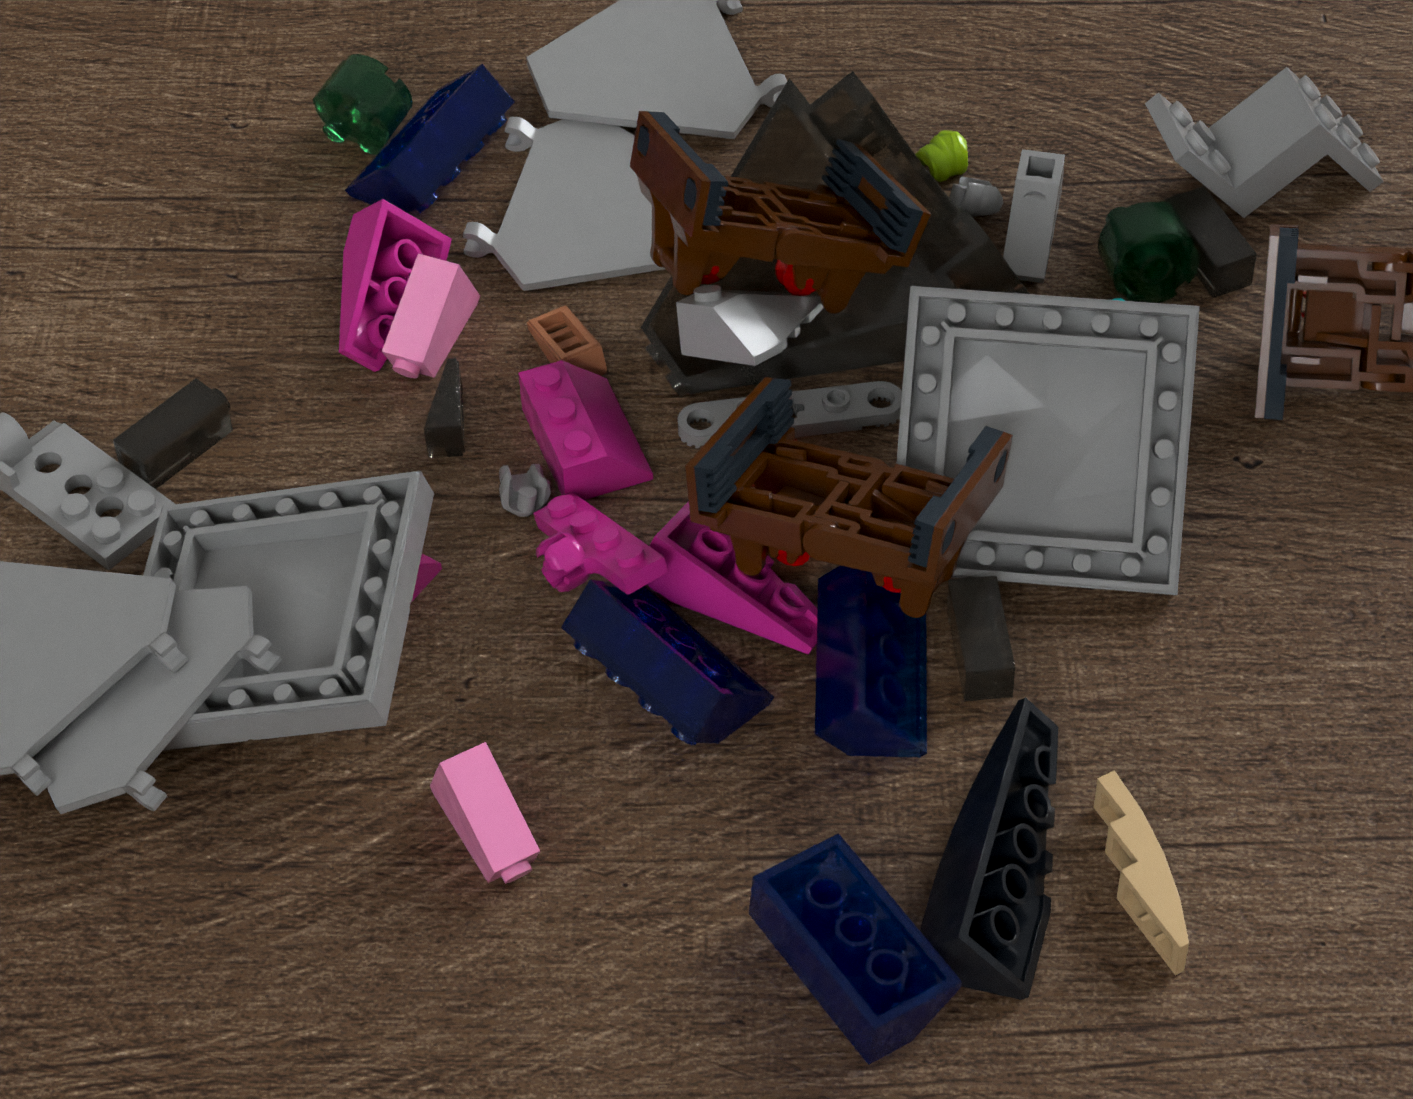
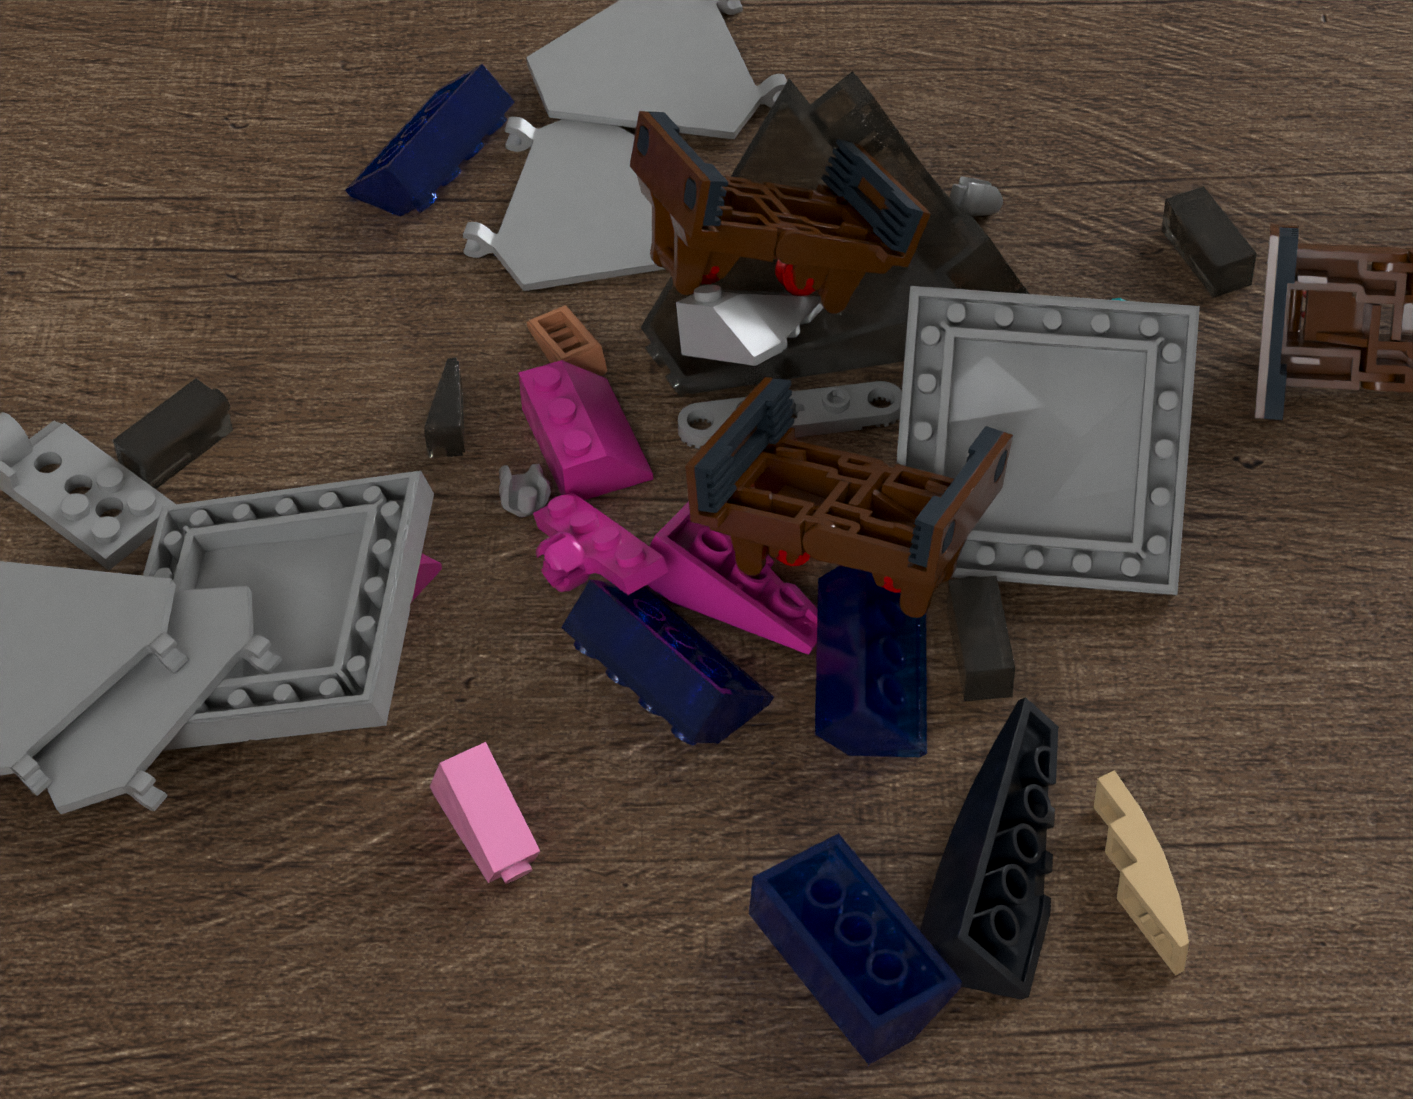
(362, 103): clear green brick -> none
(375, 273): dark pink wedge -> none
(429, 317): bright pink slope -> none
(945, 155): lime arm -> none
(1034, 214): light grey slope -> none
(1147, 251): clear green brick -> none
(1265, 141): light grey bracket -> none

